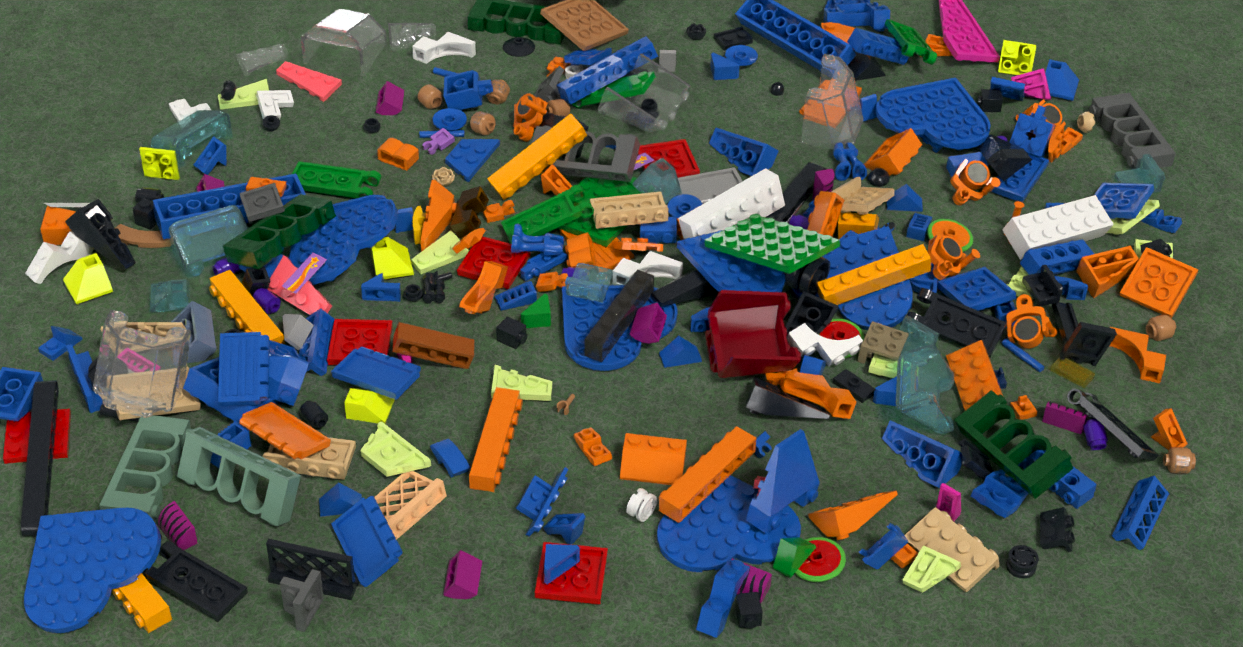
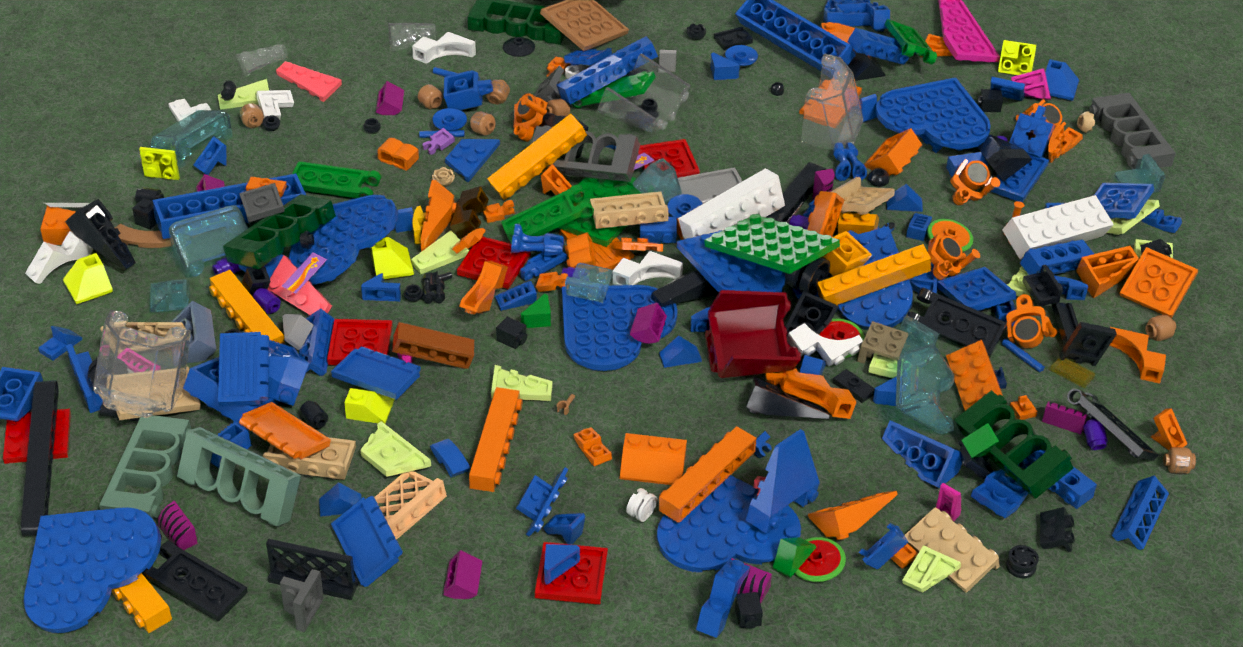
(251, 115): none -> medium nougat head
(306, 240): none -> black plate
(348, 30): clear windscreen -> none
(619, 315): clear smoke brick -> none
(745, 153): blue wedge -> none
(848, 255): none -> light orange slope
(980, 441): none -> green slope

